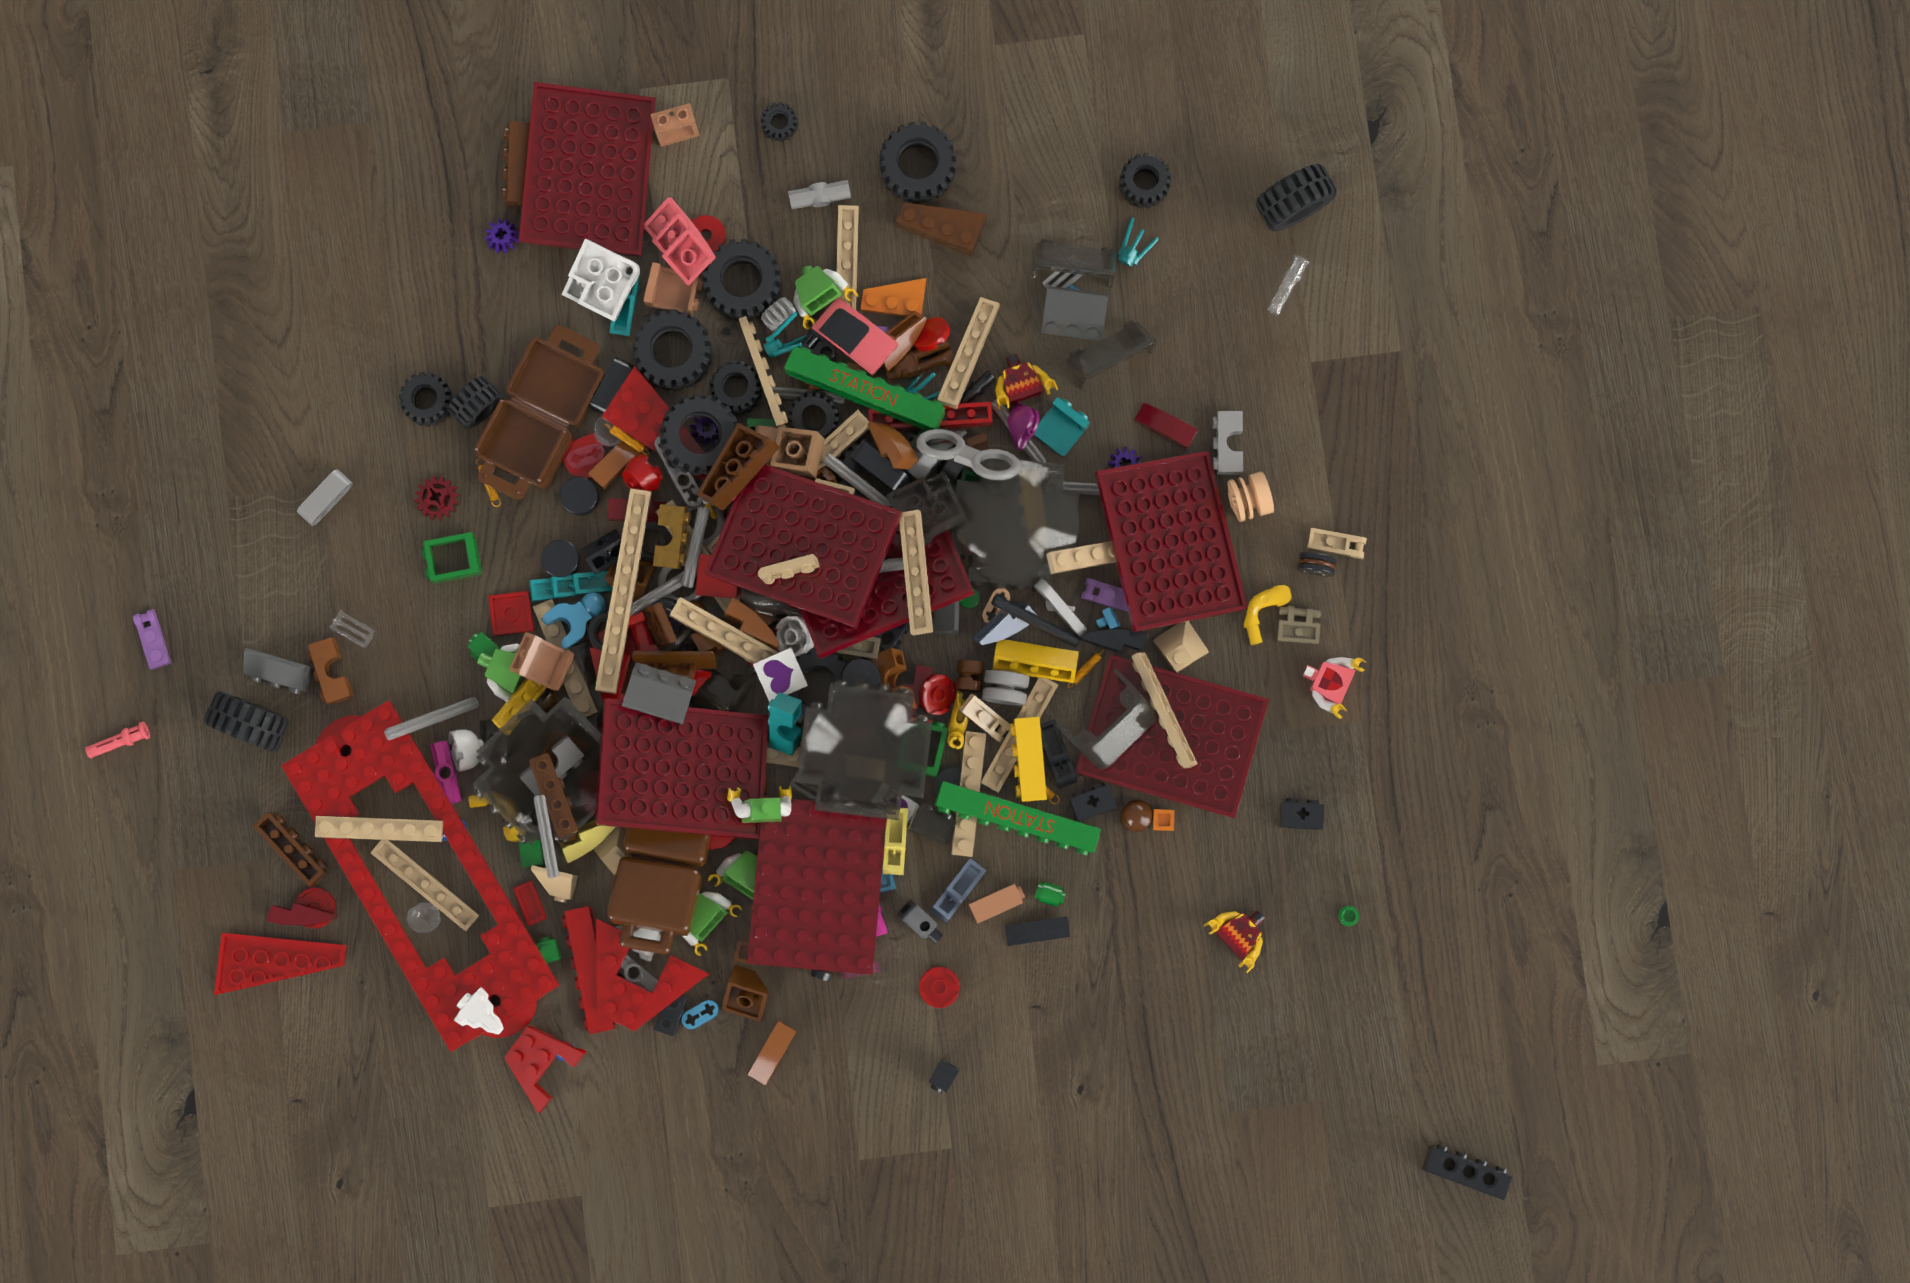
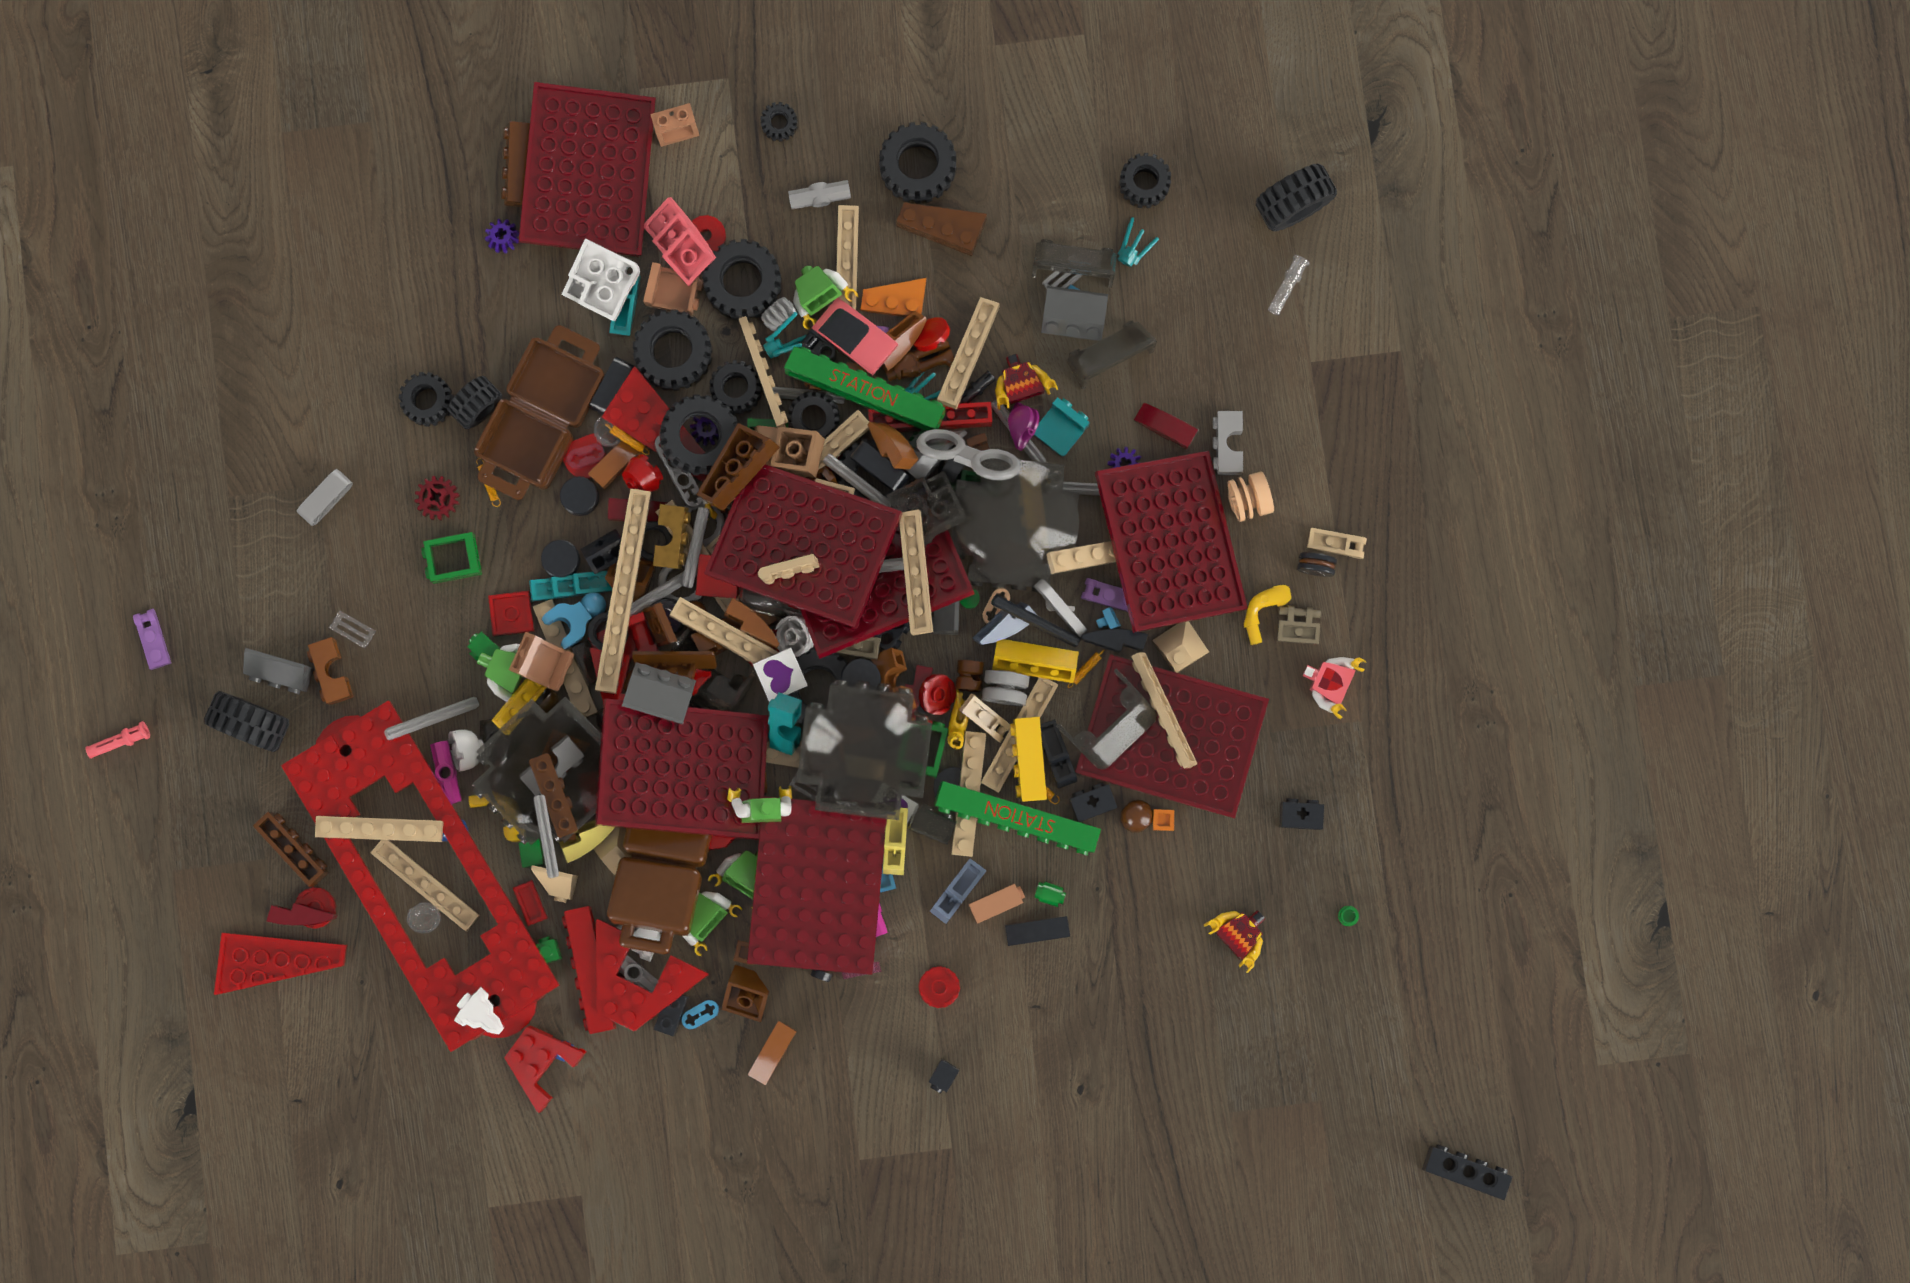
(914, 916): torso -> none

